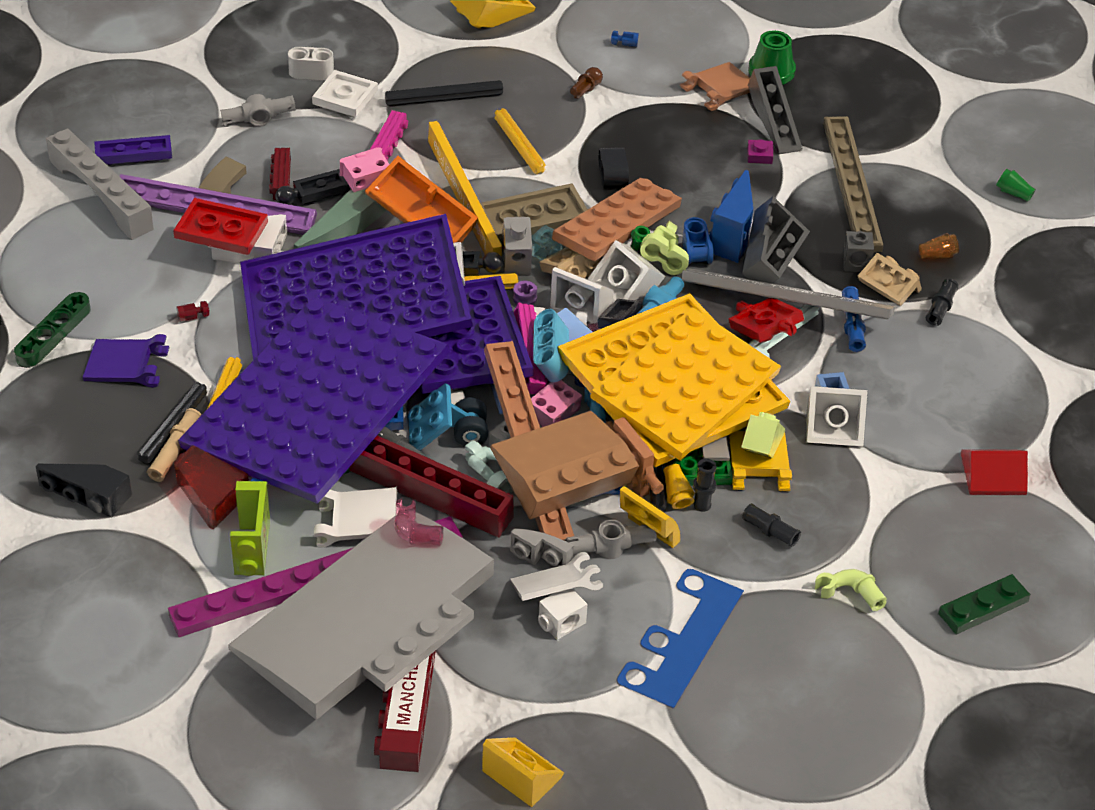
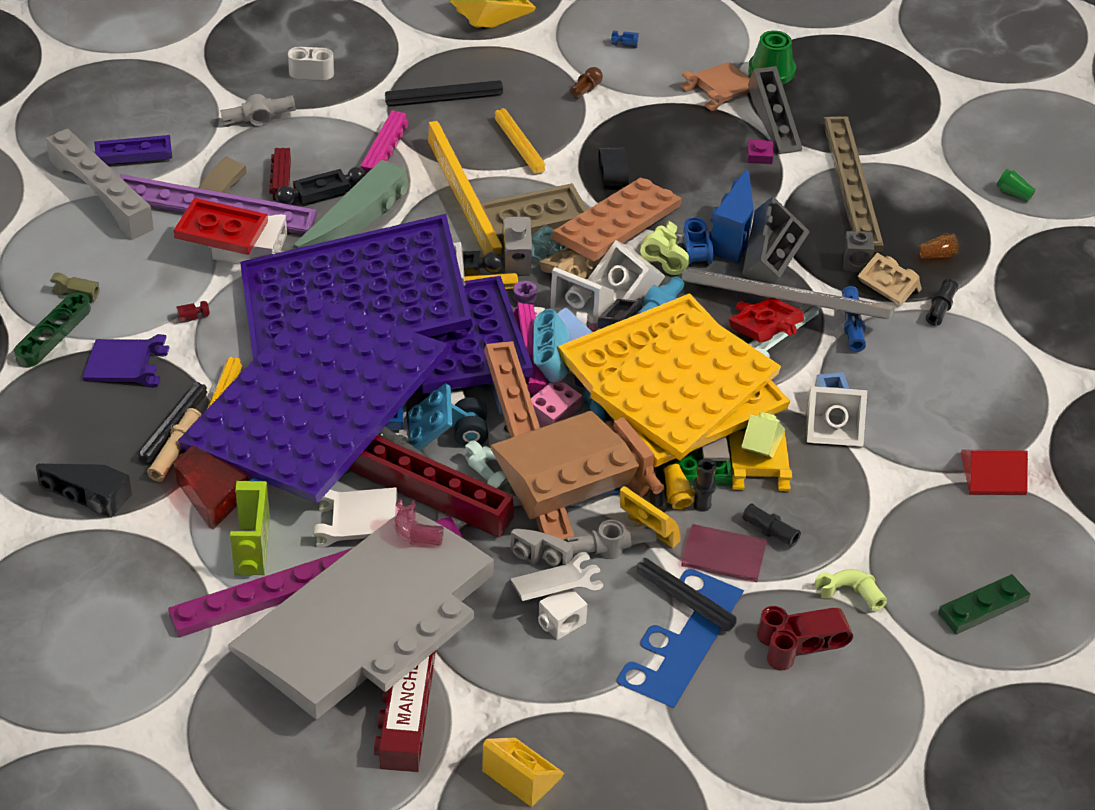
(74, 284): none -> olive bar
(345, 93): white plate -> none
(363, 168): bright pink piece -> none
(415, 197): orange container -> none
(637, 237): green pin -> none
(686, 594): none -> black axle
(724, 553): none -> clear pink piece
(801, 633): none -> dark red piece

